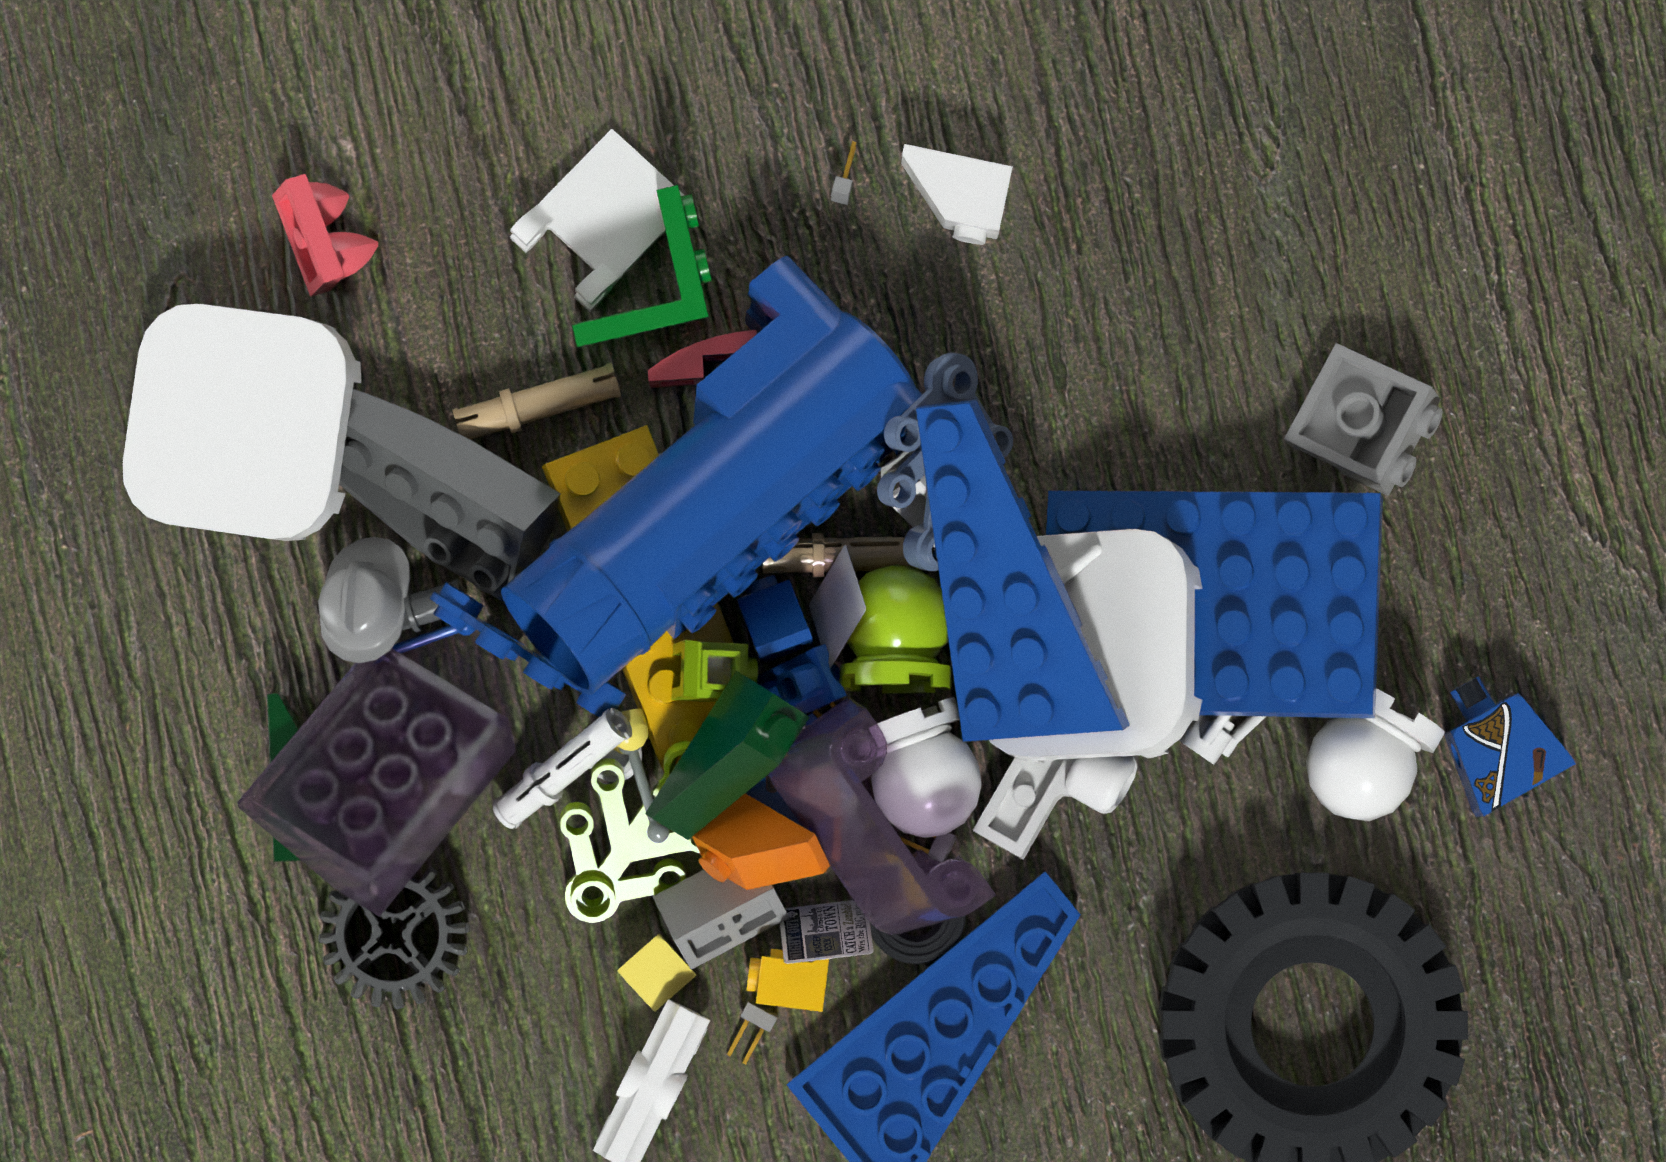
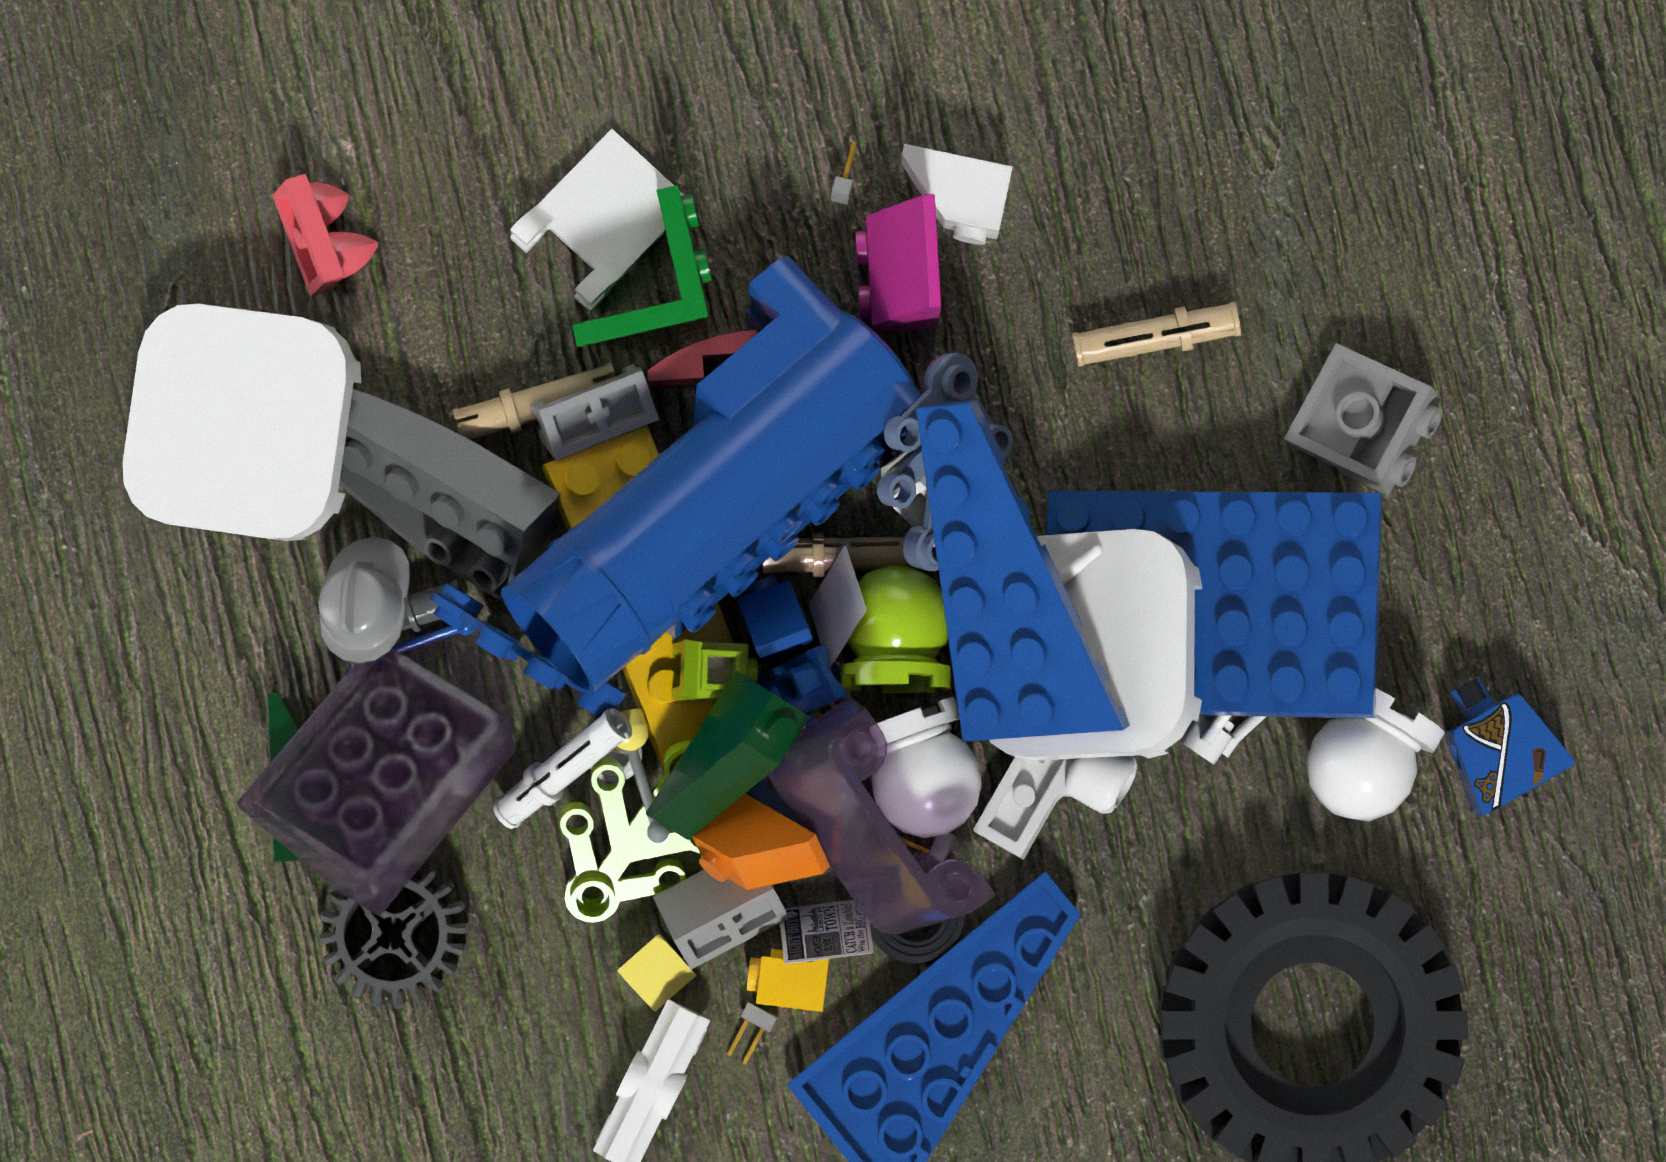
(595, 413): none -> light grey hinge
(901, 267): none -> dark pink slope
(1221, 320): none -> tan pin

